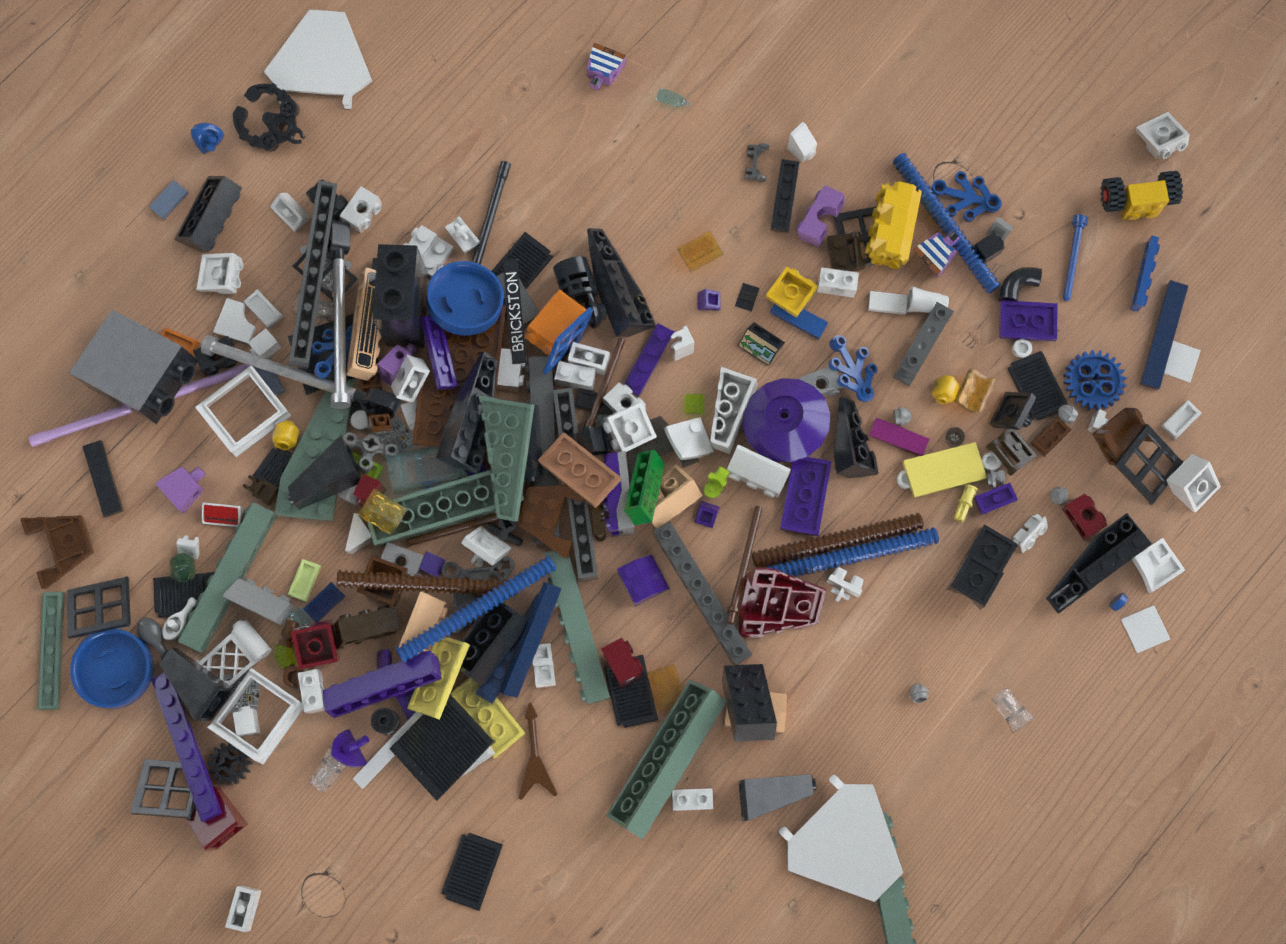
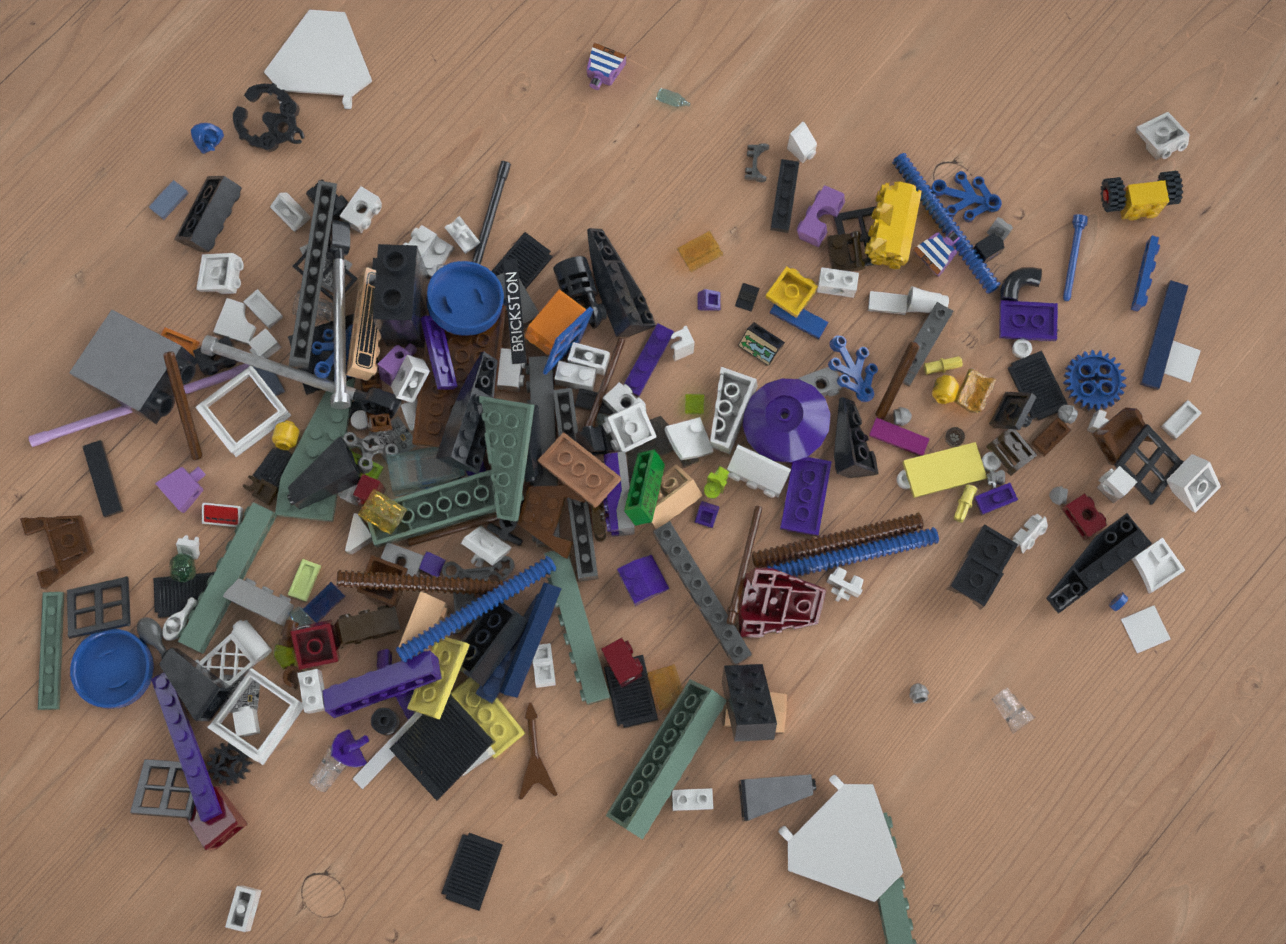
(182, 405): none -> reddish brown axle
(897, 380): none -> reddish brown axle
(942, 365): none -> light yellow axle
(1116, 484): none -> white brick

